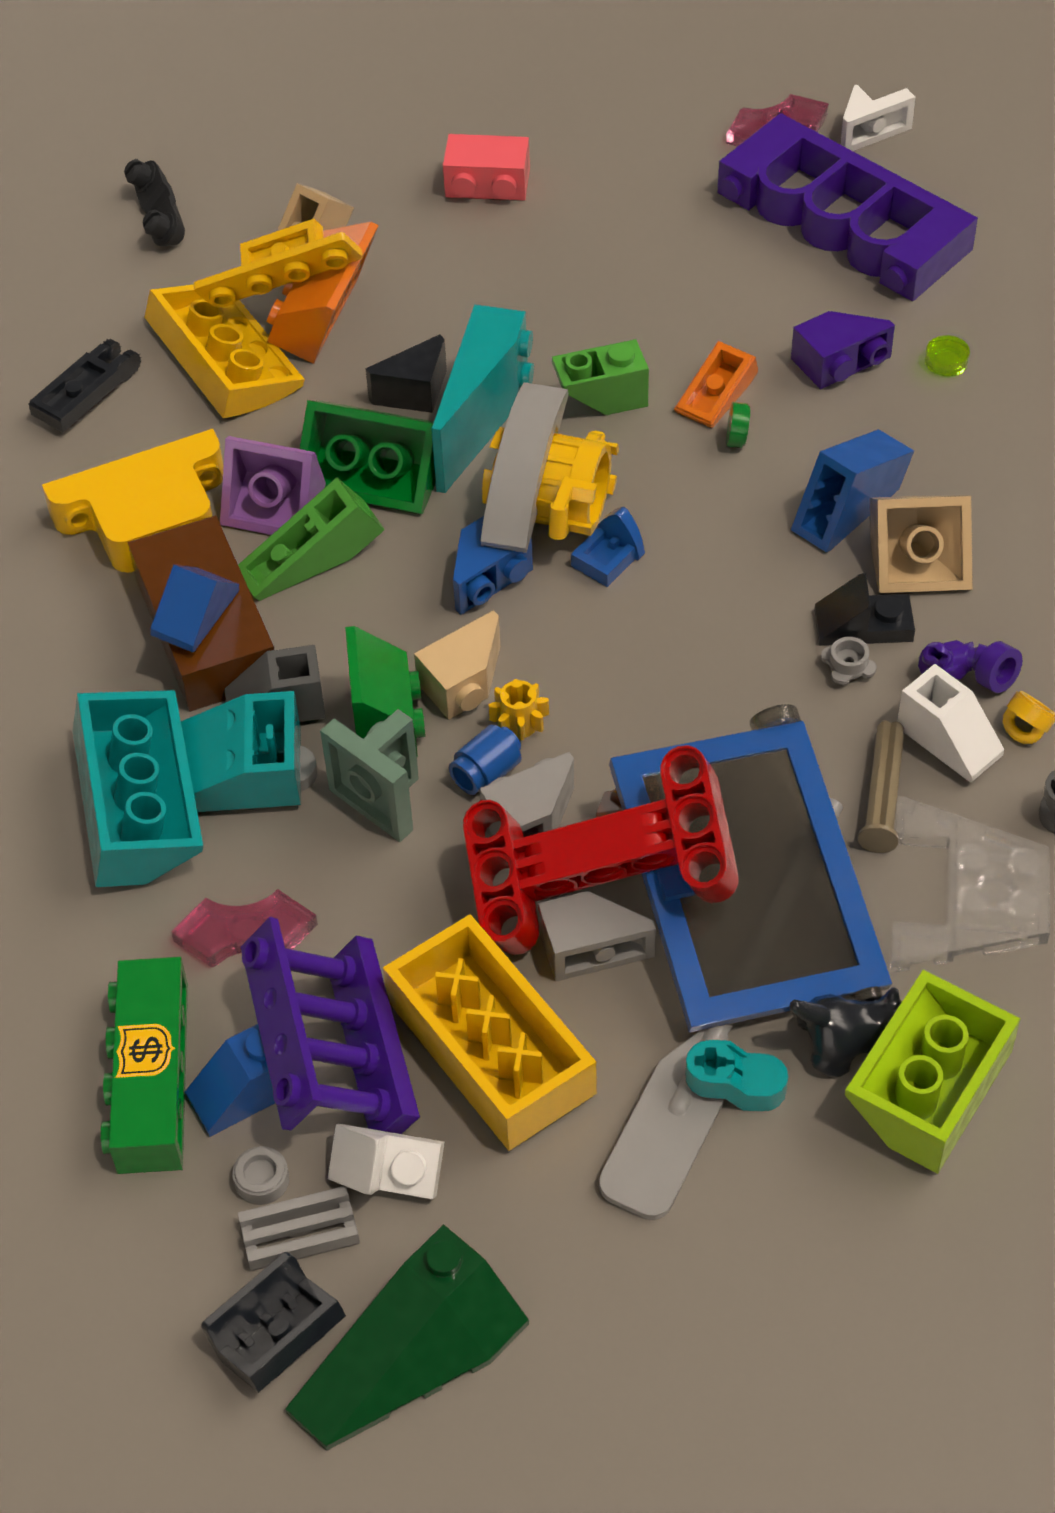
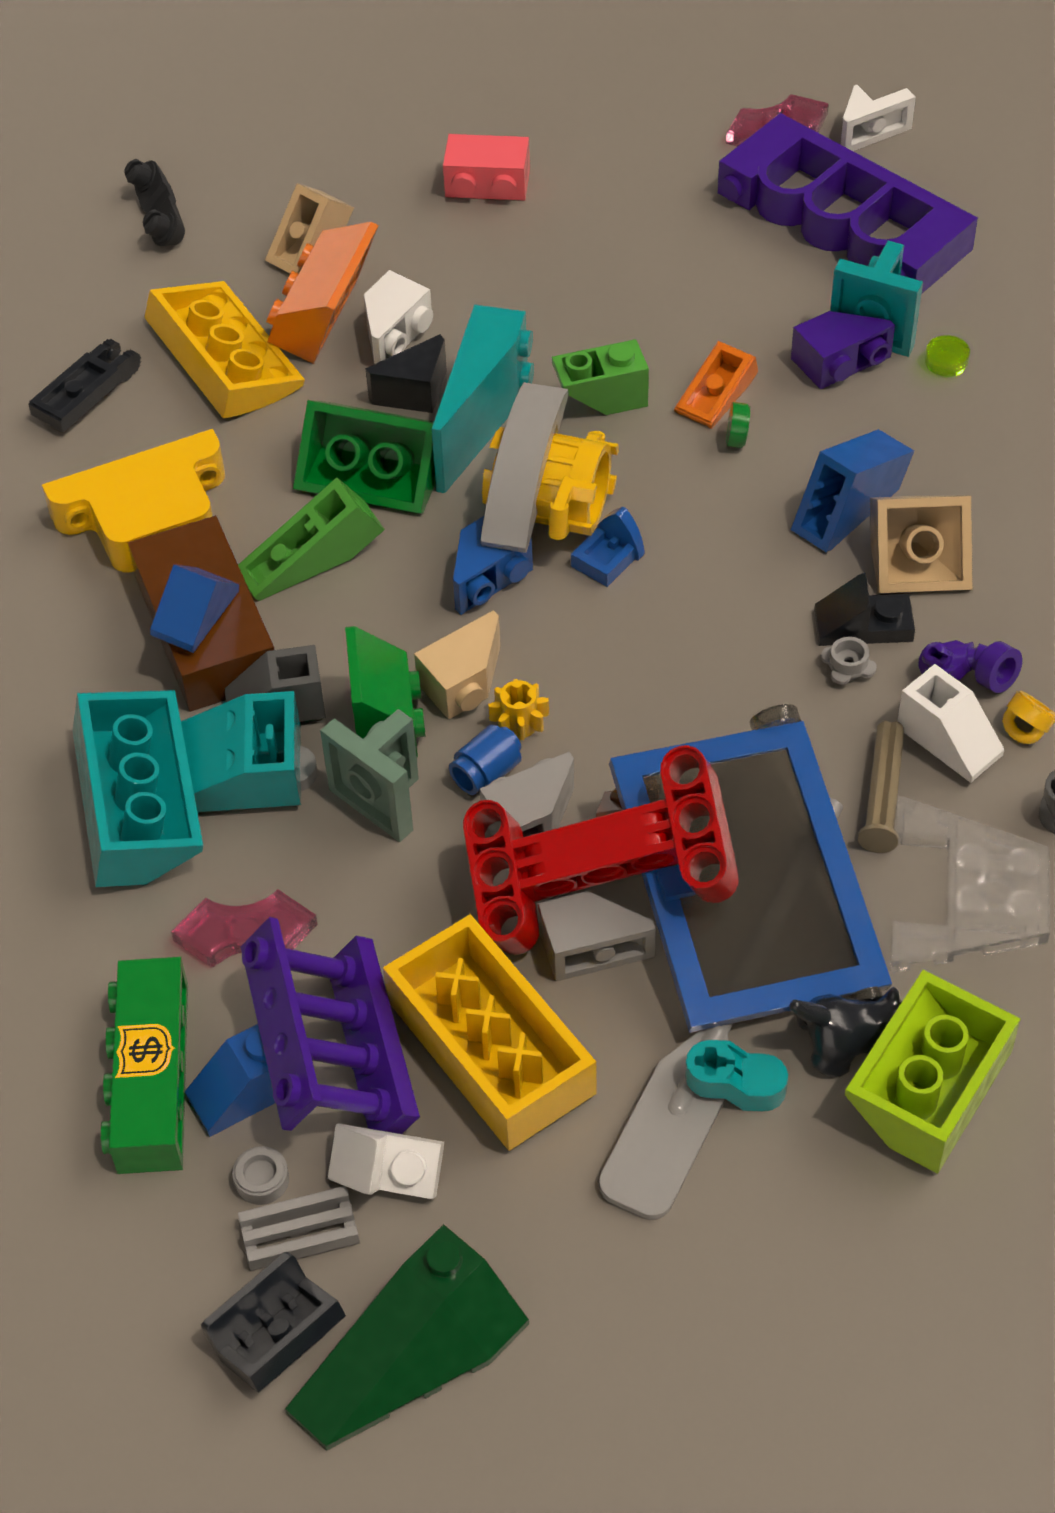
(266, 484): medium lavender slope -> none
(277, 261): yellow bracket -> none
(395, 314): none -> white slope
(880, 293): none -> teal bracket

